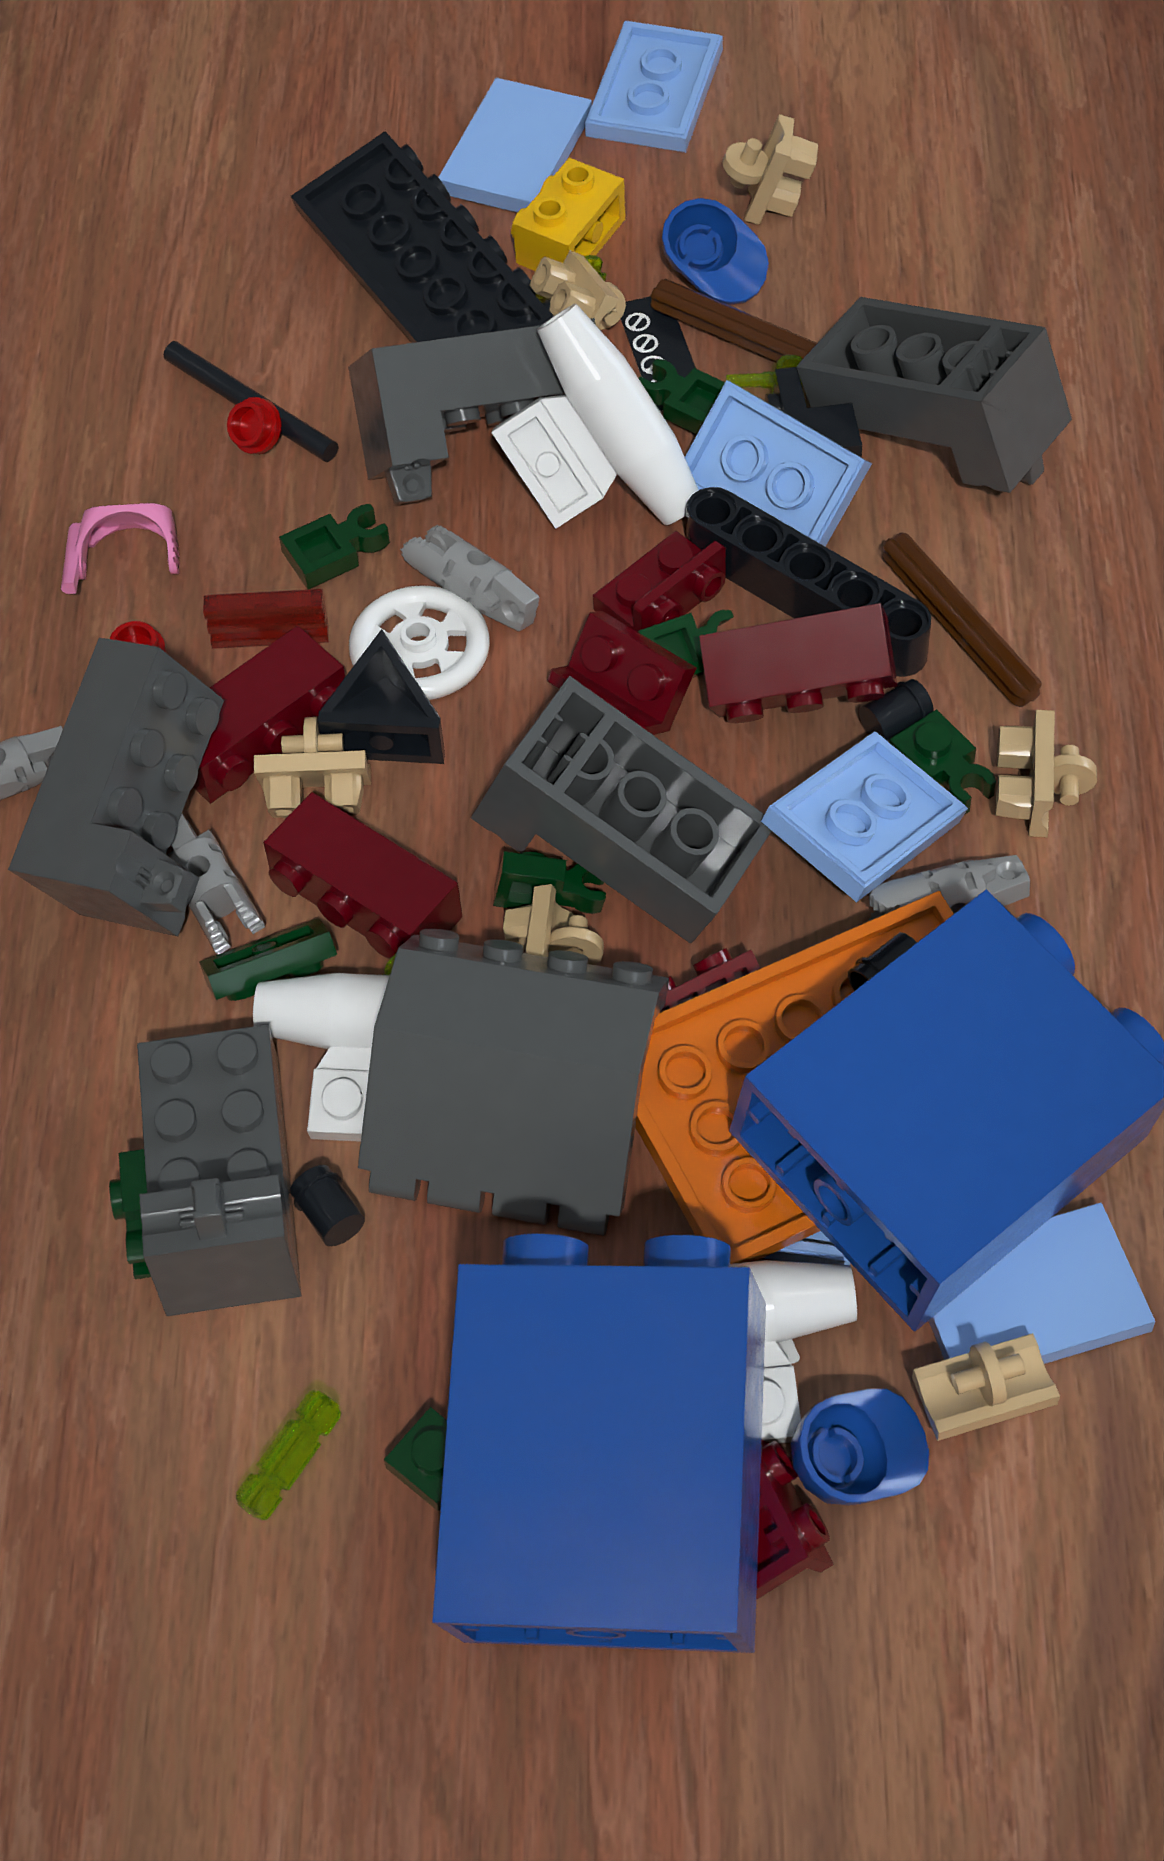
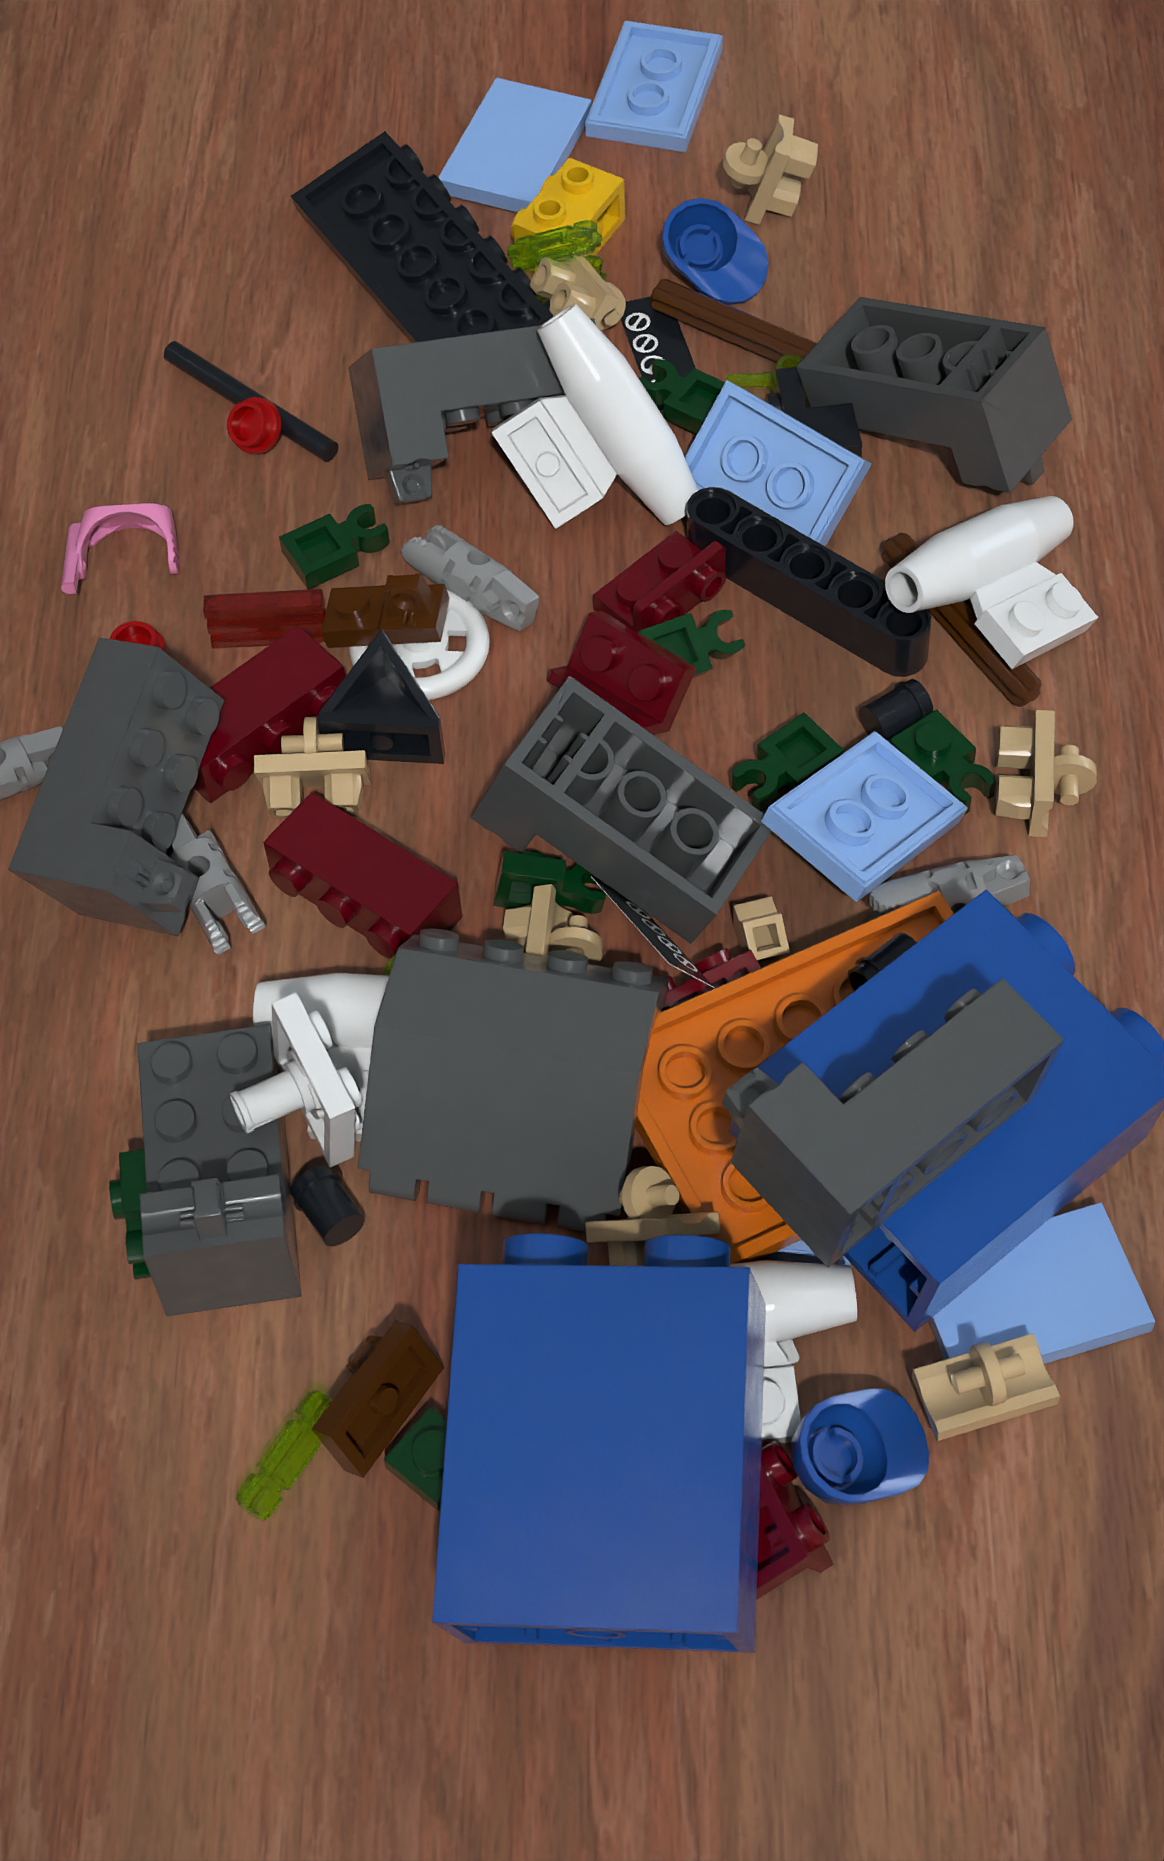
(290, 952): dark green plate -> none
(306, 1083): none -> white plate
(378, 1397): none -> reddish brown hinge
(402, 608): none -> reddish brown hinge
(555, 244): none -> clear neon green axle
(649, 1203): none -> tan hips
(653, 933): none -> black sticker
(760, 928): none -> tan piece
(786, 760): none -> dark green plate
(799, 663): dark red brick -> none
(858, 1159): none -> dark grey hinge
(995, 565): none -> white plate

